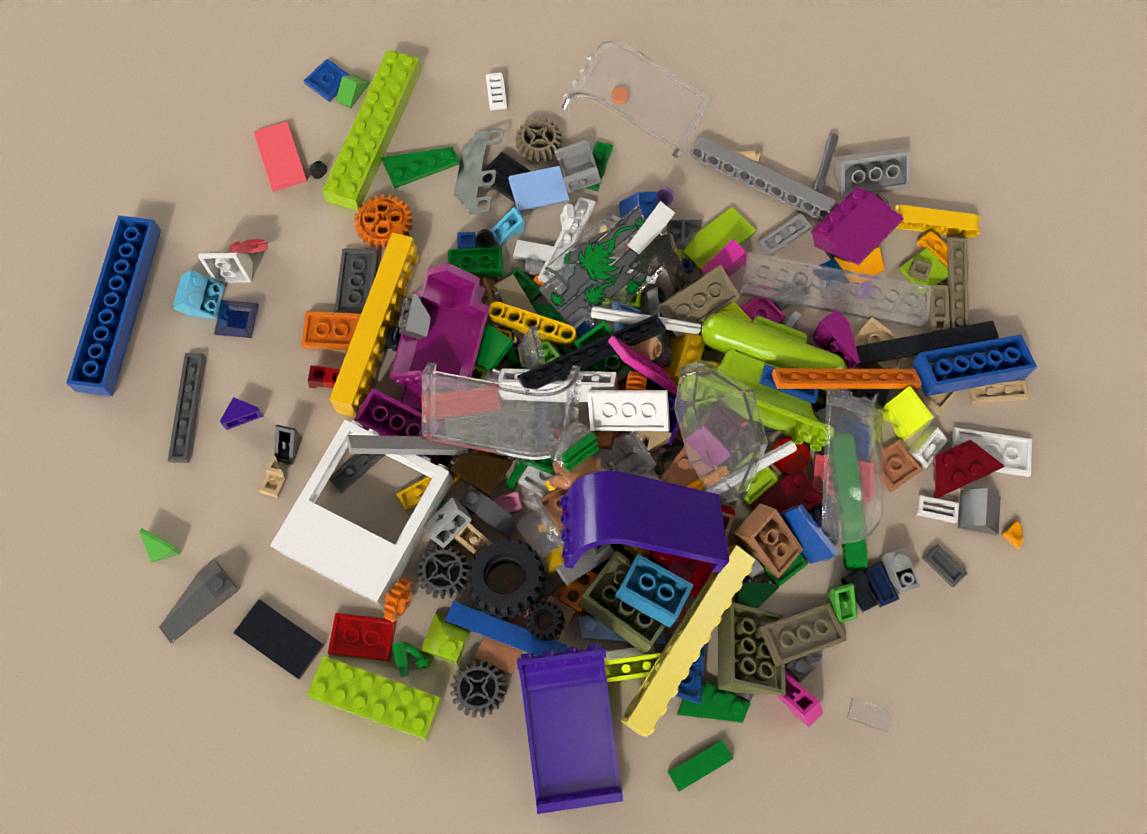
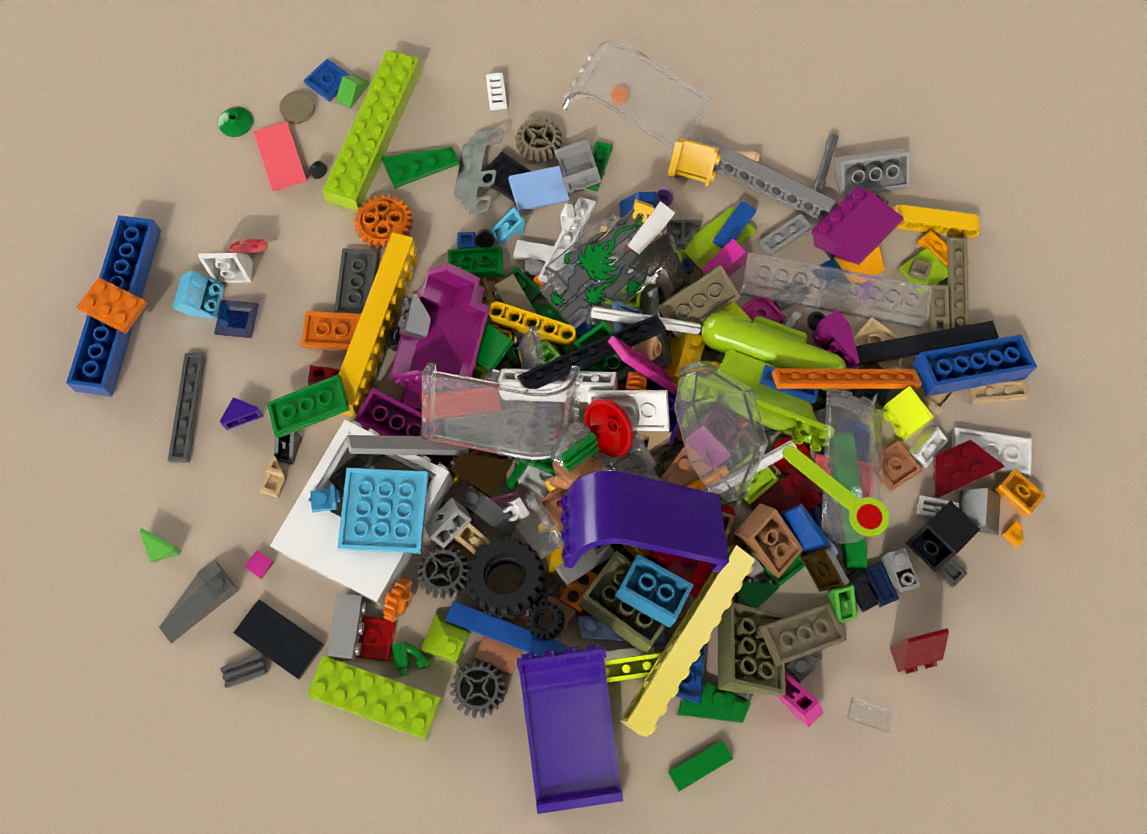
(112, 305): none -> orange plate
(226, 675): none -> dark grey tile
(238, 126): none -> green dish
(259, 564): none -> dark pink tile
(297, 107): none -> dark tan tile
(308, 406): none -> green tile
(324, 499): none -> dark azure bracket
(347, 627): none -> light grey brick
(383, 510): none -> medium azure plate
(518, 509): none -> white tile
(610, 426): none -> red dish
(642, 207): none -> yellow tile
(694, 160): none -> yellow panel
(735, 224): none -> blue tile
(814, 319): none -> black tile
(824, 569): none -> dark brown plate
(866, 515): none -> lime piece
(920, 651): none -> dark red slope
(943, 536): none -> black slope
(1020, 493): none -> light orange slope

